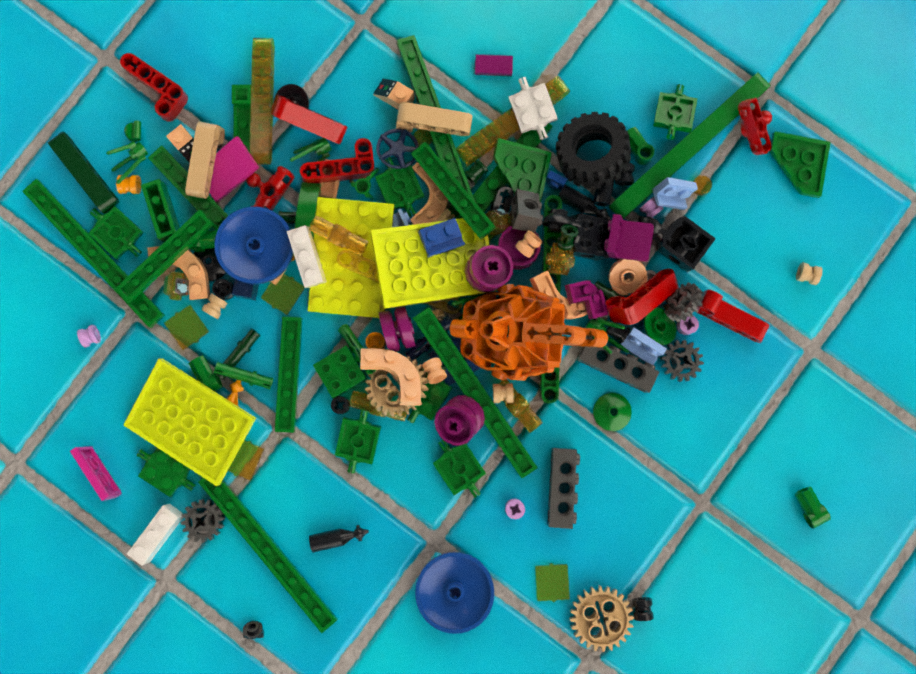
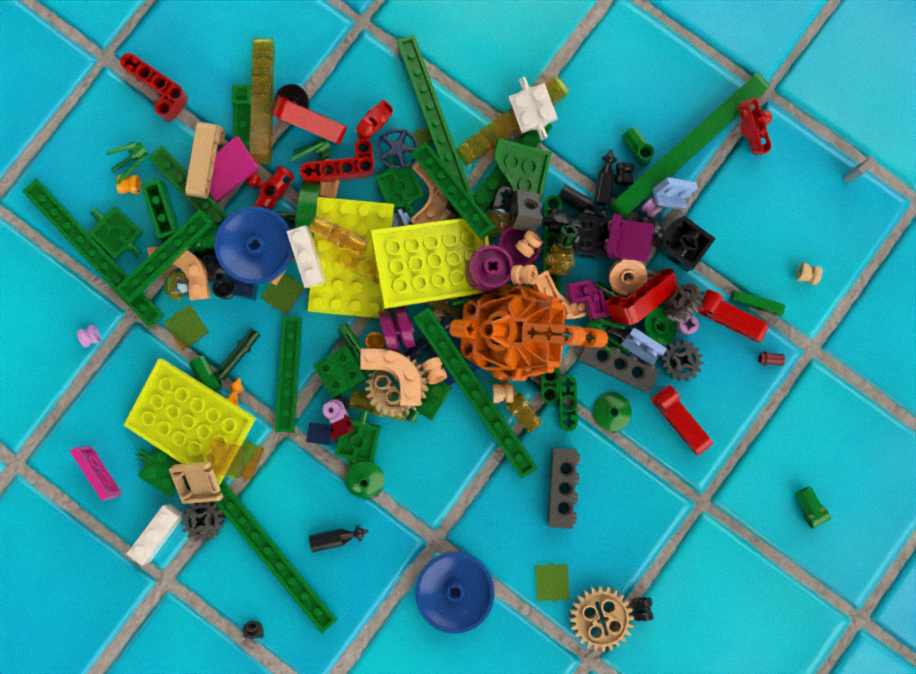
(83, 172): dark green beam -> none
(133, 131): green plate -> none
(182, 141): light nougat slope -> none
(201, 482): none -> tan container
(213, 308): tan wheel -> none
(226, 458): none -> clear yellow piece
(243, 375): green pin -> none
(319, 434): none -> dark blue brick
(338, 418): none -> leg
(363, 185): green plant -> none
(364, 471): none -> green dish
(374, 120): none -> red piece
(394, 93): light nougat slope -> none
(433, 119): tan beam -> none
(441, 237): blue plate -> none
(459, 420): magenta wheel -> none
(459, 468): green plate -> none
(476, 171): dark green bush -> none
(494, 65): magenta tile -> none
(515, 505): lavender wheel -> none
(524, 274): none -> light nougat wheel
(555, 180): blue plate -> none
(574, 418): none -> green beam
(587, 129): black tyre -> none
(668, 404): none -> red beam
(675, 112): green plate -> none
(703, 184): clear yellow tile -> none
(757, 303): none -> green beam
(771, 359): none -> dark red pin
(802, 161): green plate -> none
(859, 170): none -> light grey tile

